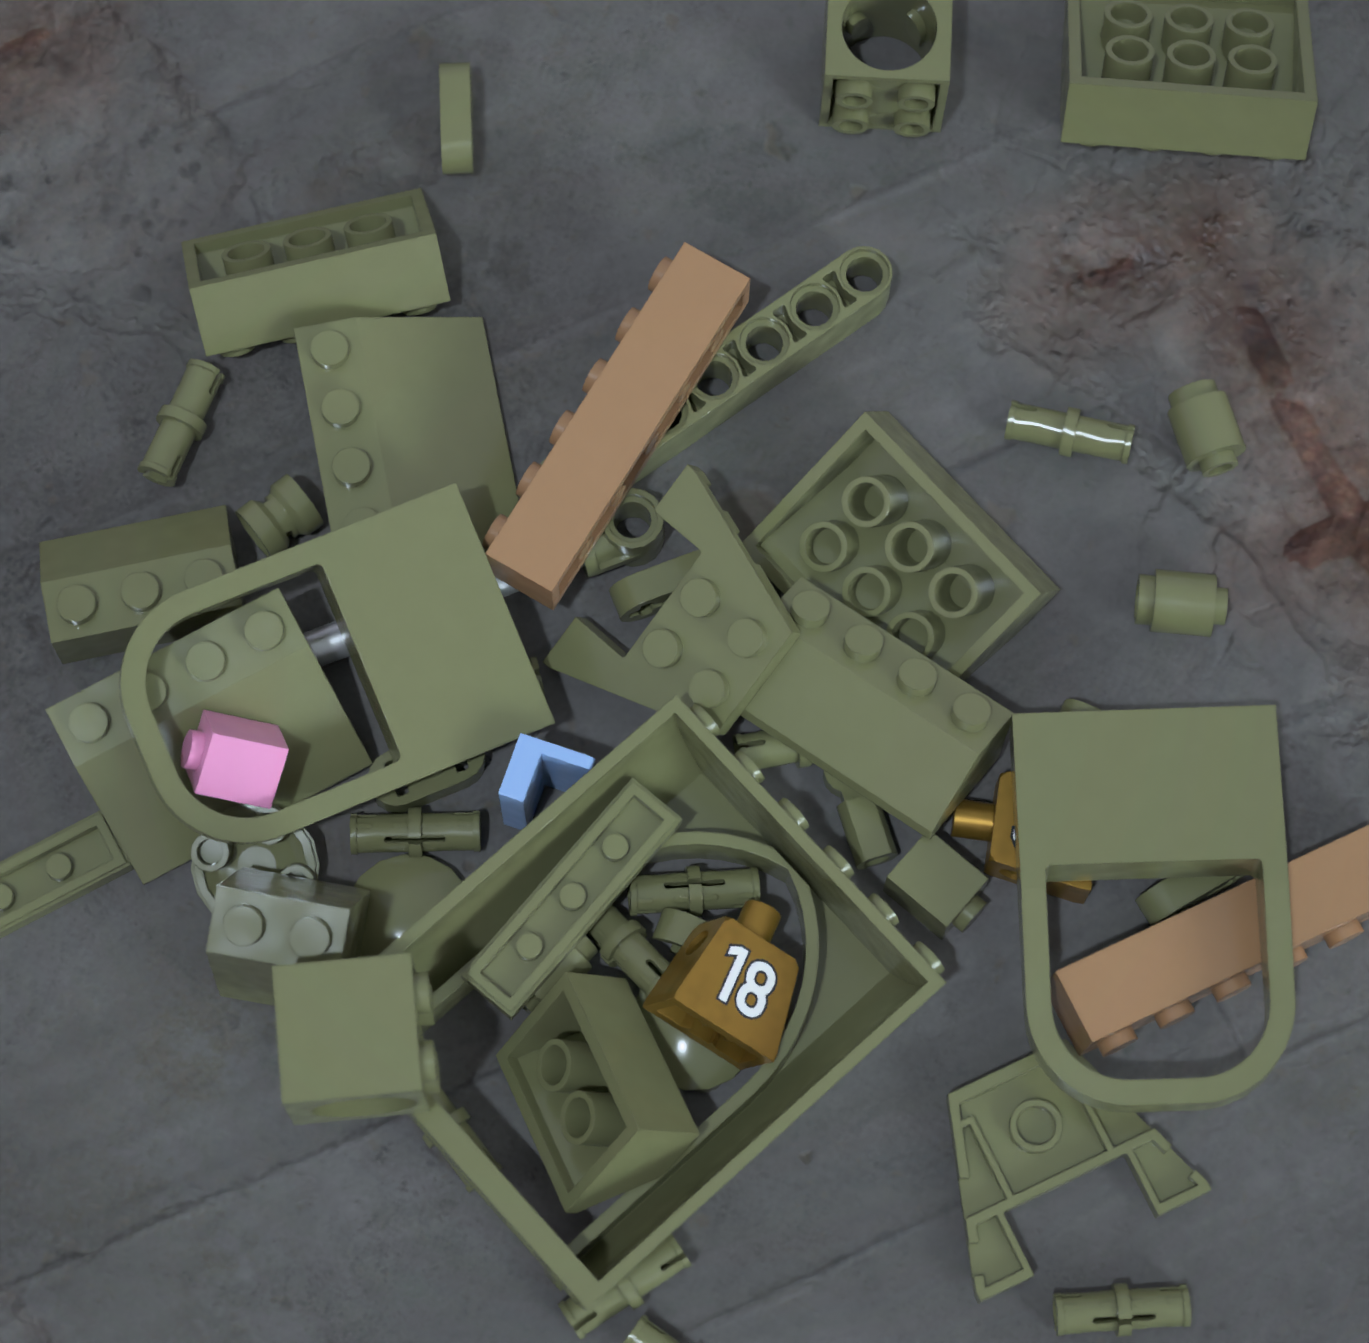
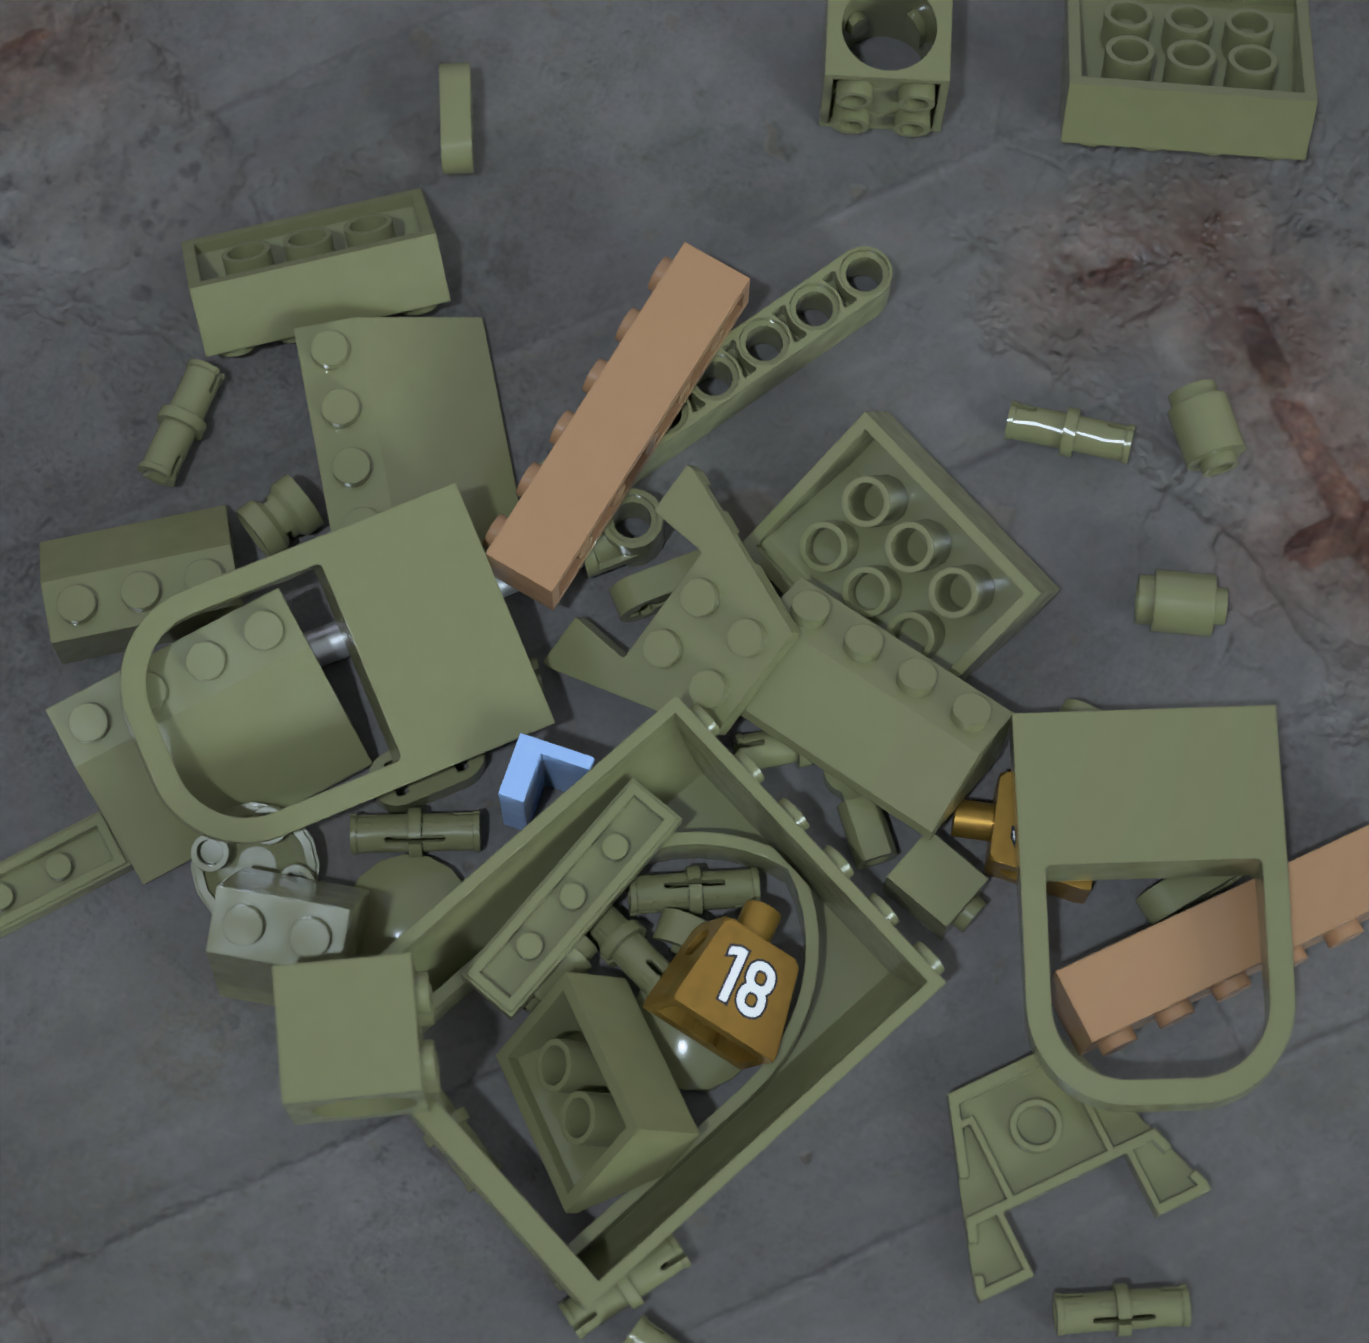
(234, 758): bright pink brick -> none

